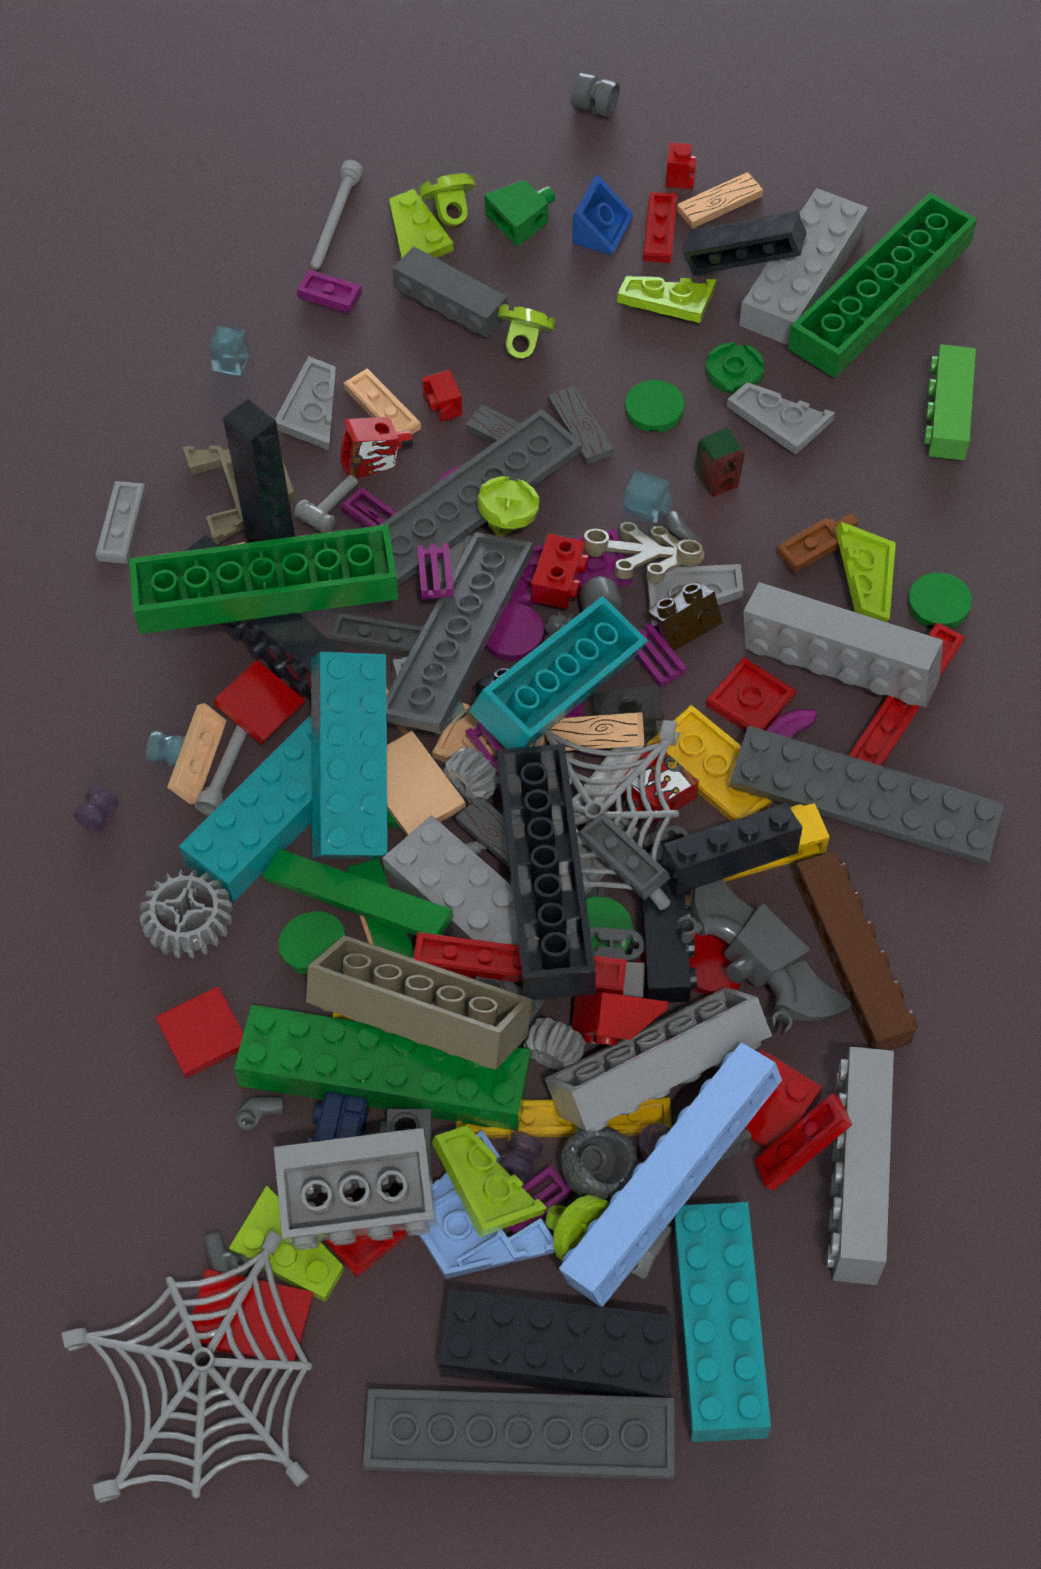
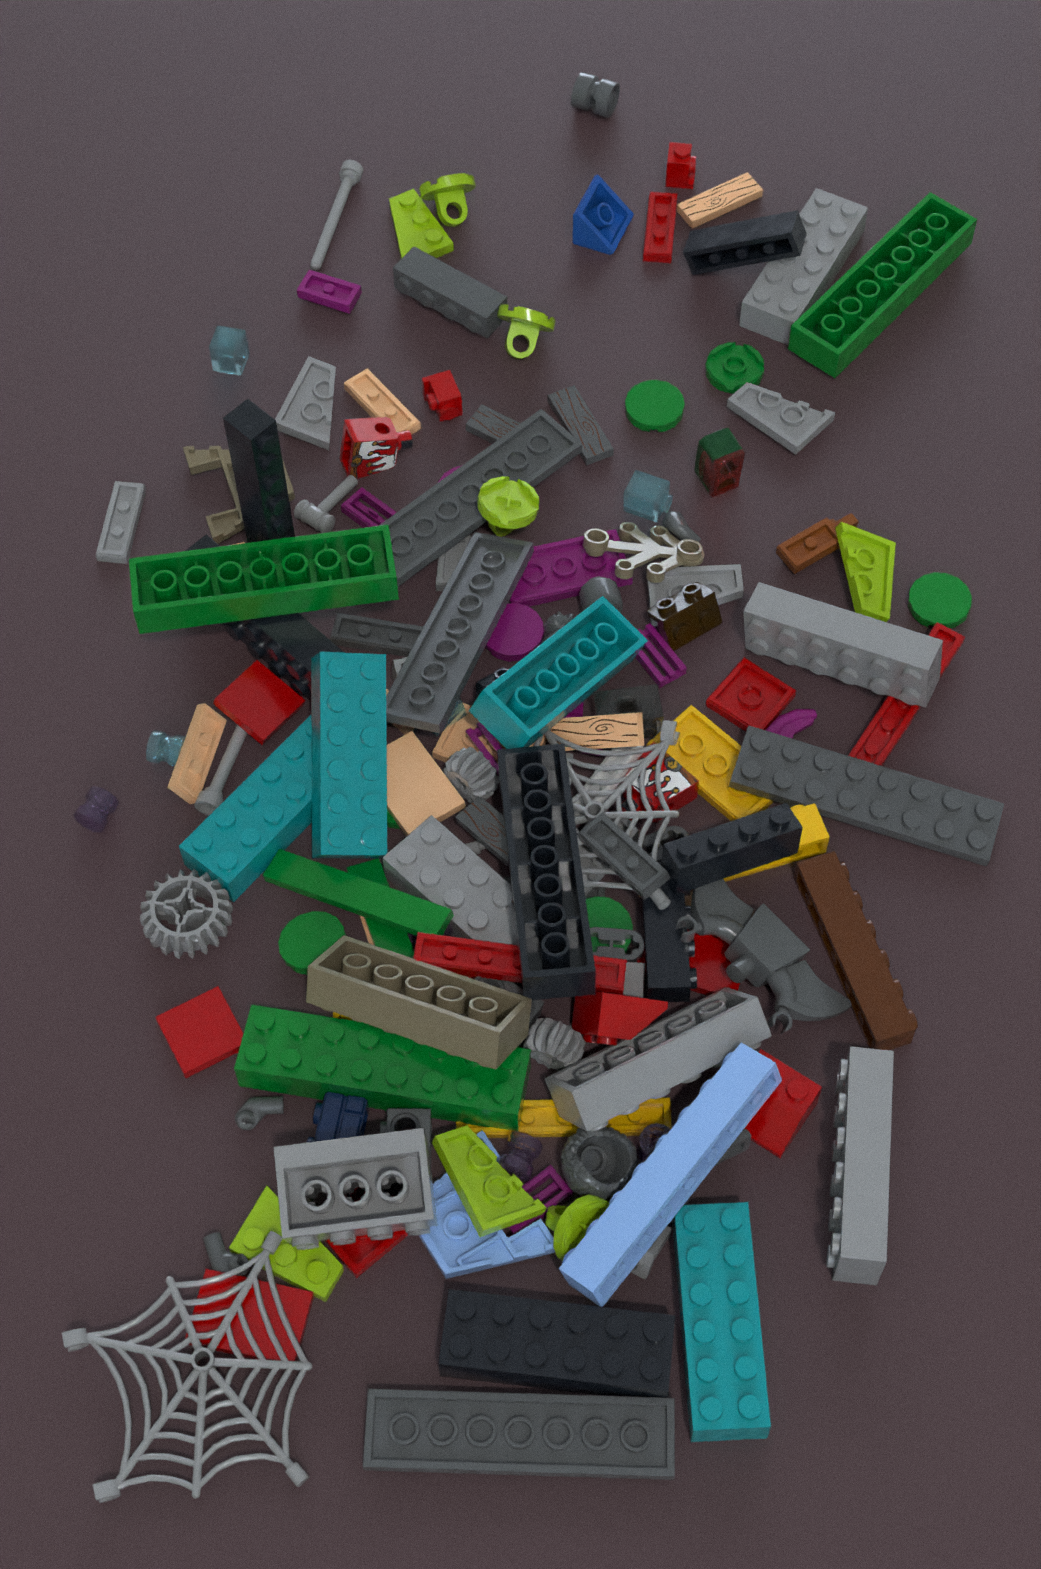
(433, 553): magenta tile -> none
(518, 210): green torso -> none
(558, 571): red brick -> none
(674, 299): lime wing -> none
(802, 1142): red tile -> none
(951, 403): bright green brick -> none

